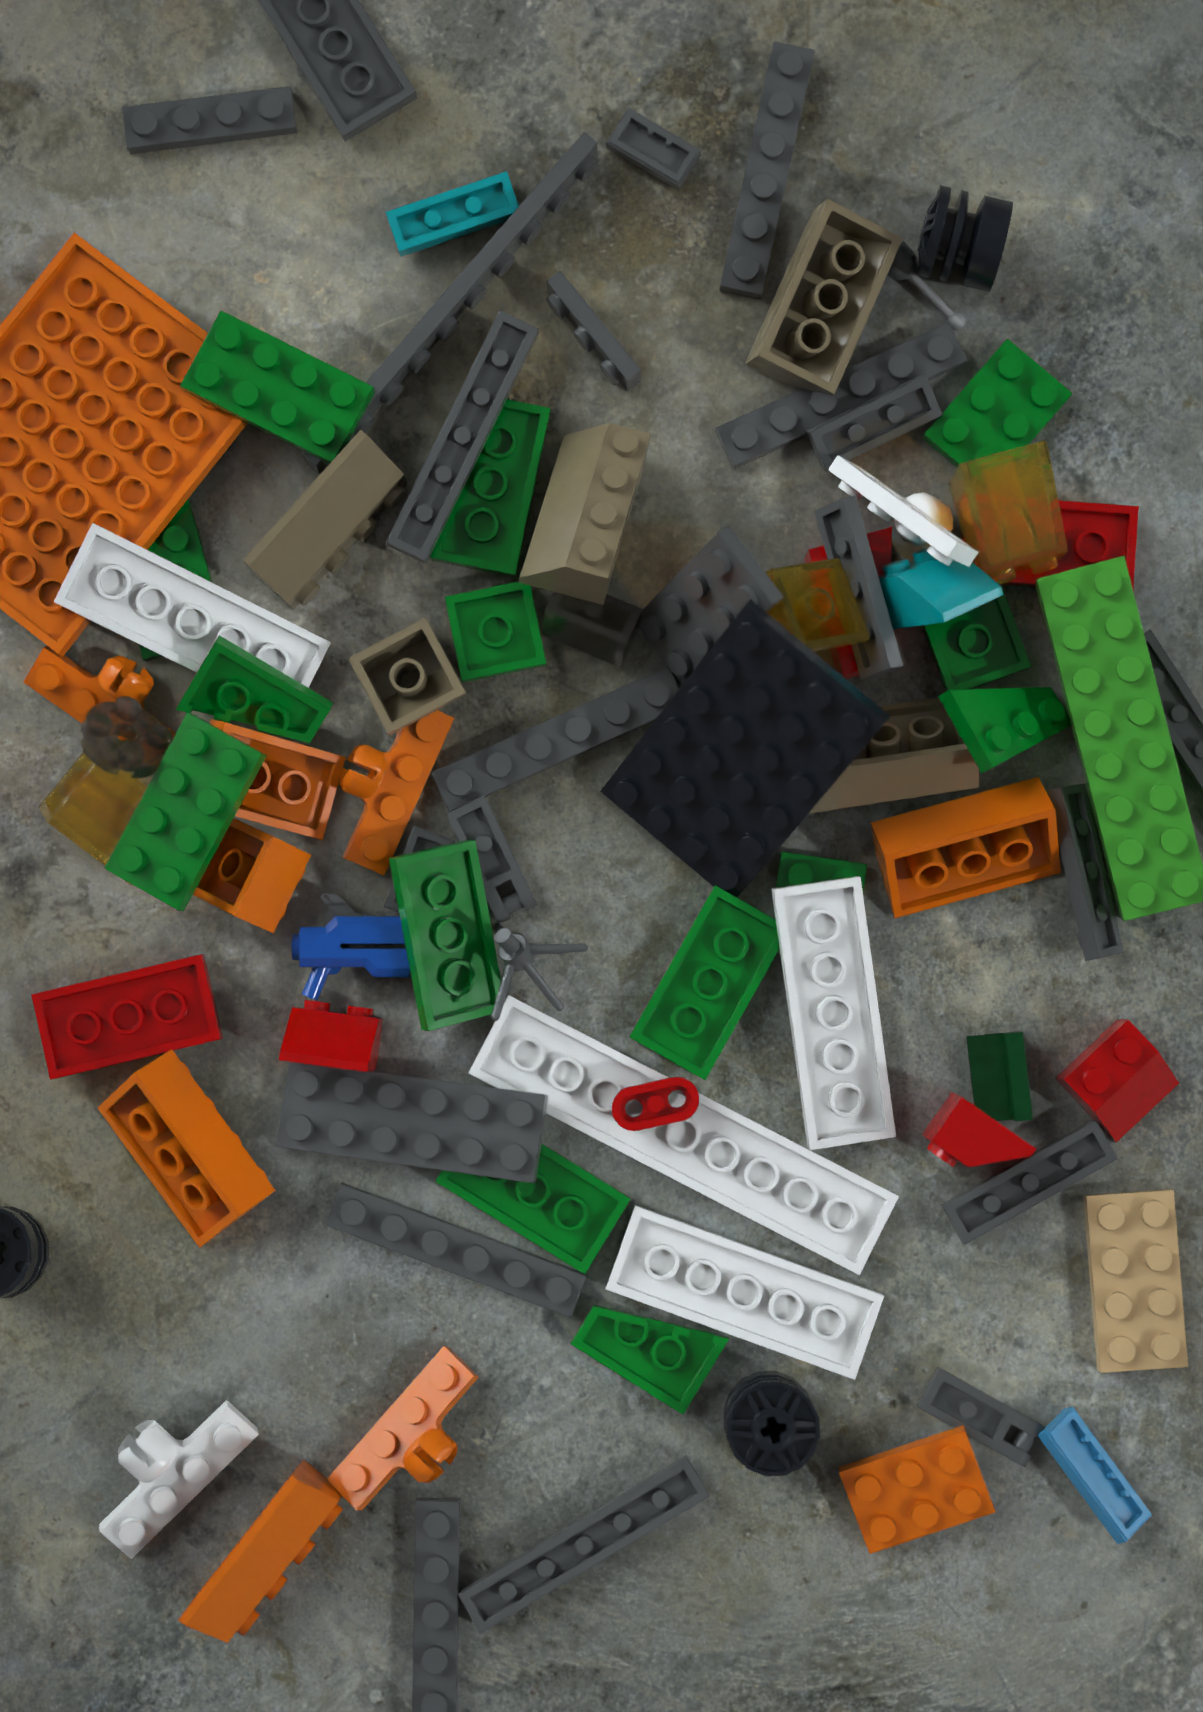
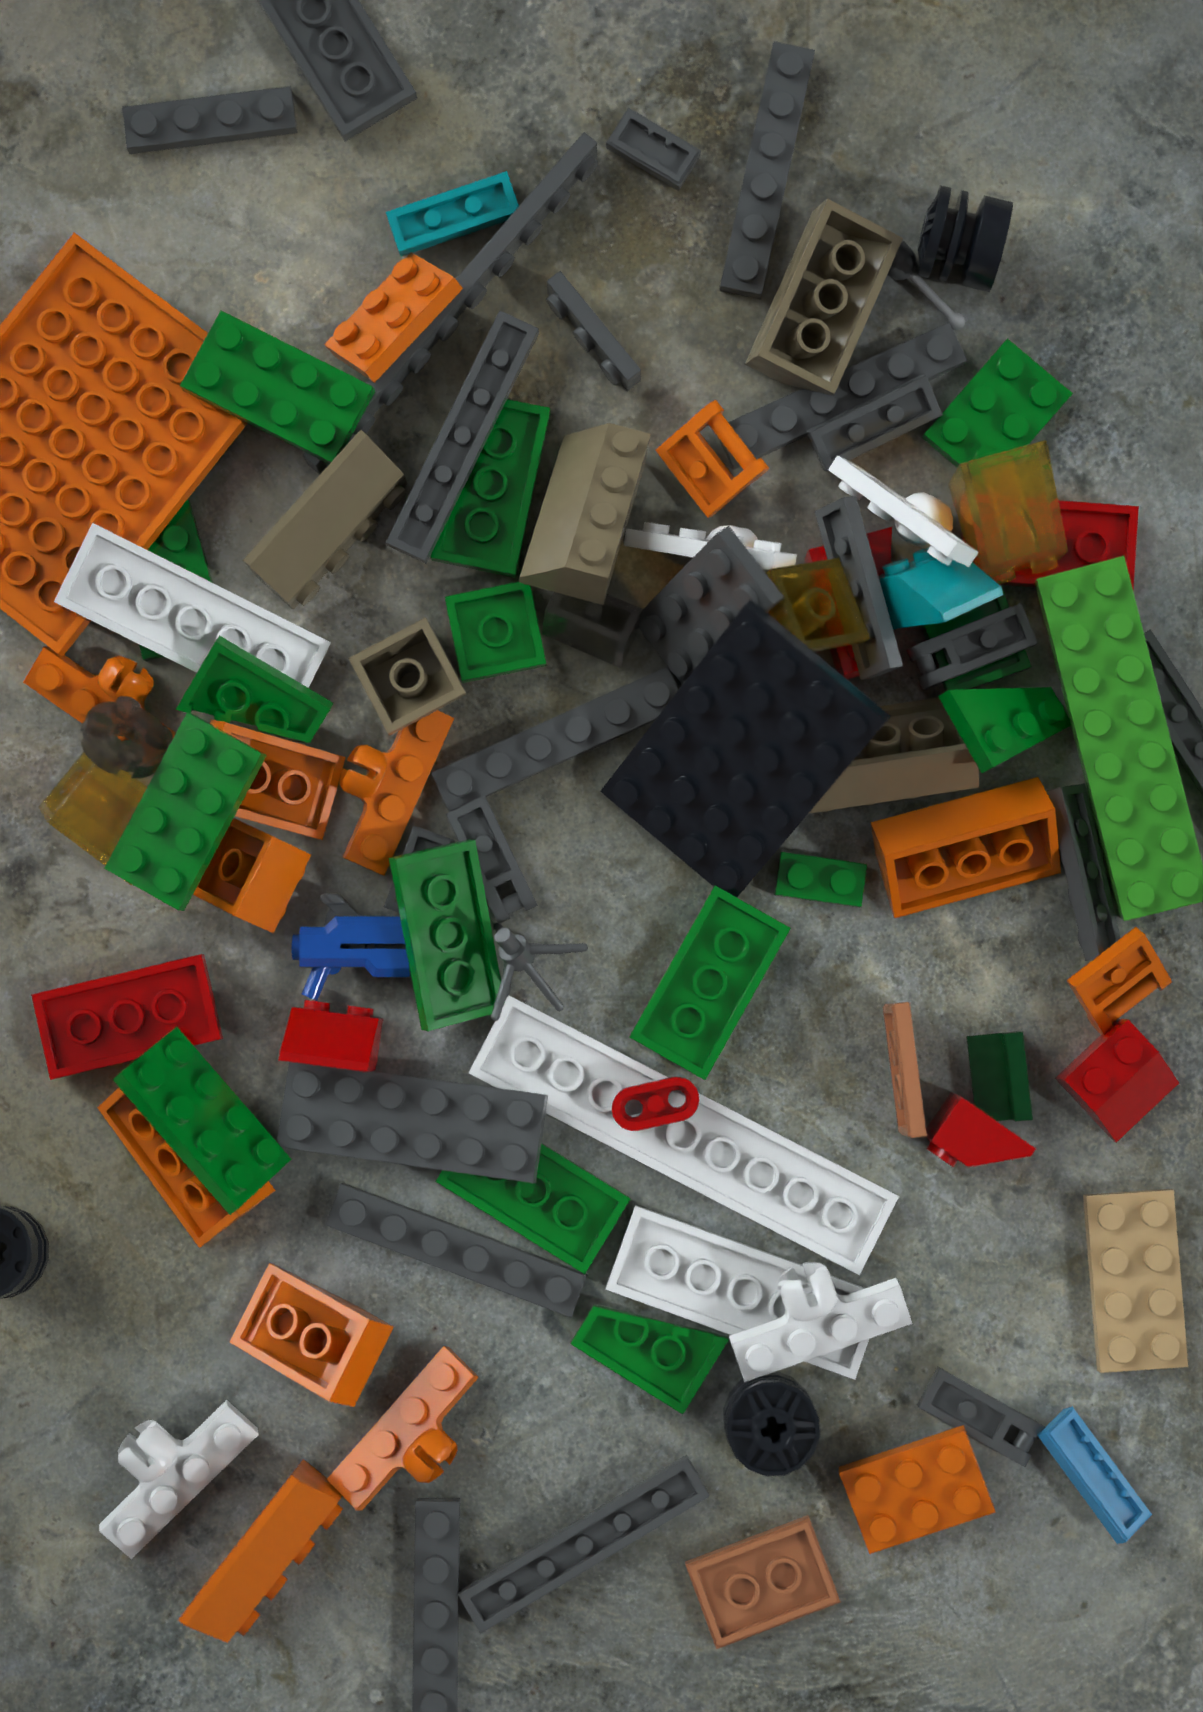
(202, 1120): none -> green plate
(311, 1336): none -> orange slope
(393, 316): none -> orange plate
(691, 541): none -> white plate
(701, 468): none -> orange plate
(762, 1582): none -> nougat tile
(817, 1321): none -> white plate
(834, 1012): white plate -> none
(904, 1069): none -> nougat tile
(973, 645): none -> dark grey plate
(1029, 1181): dark grey plate -> none
(1118, 979): none -> orange plate

